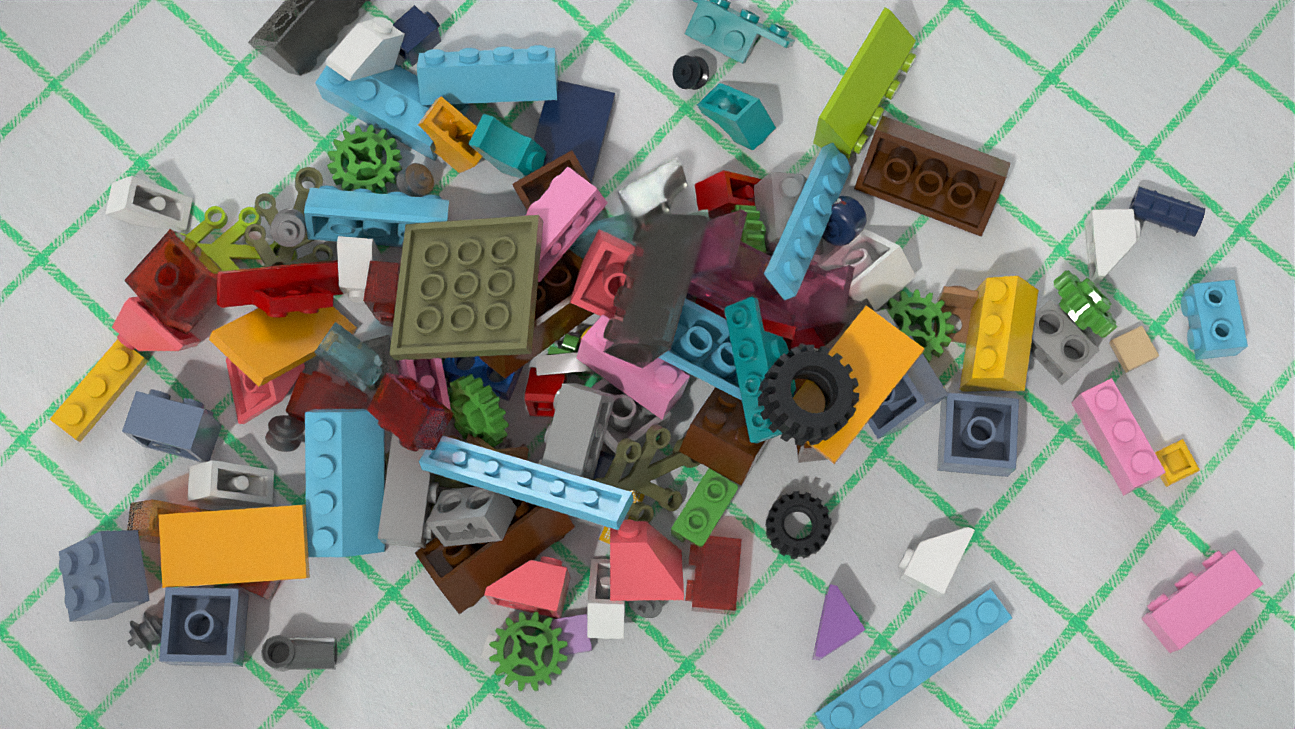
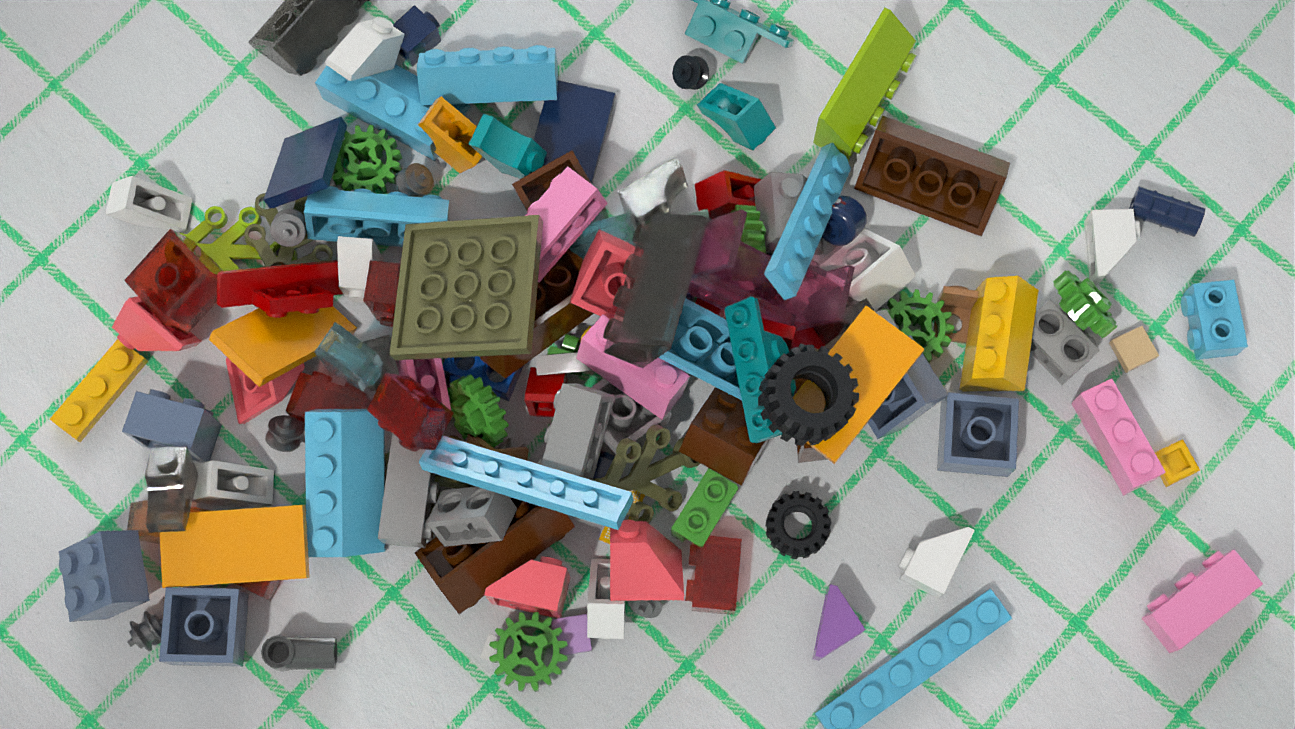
(170, 487): none -> clear smoke arch
(305, 163): none -> dark blue tile

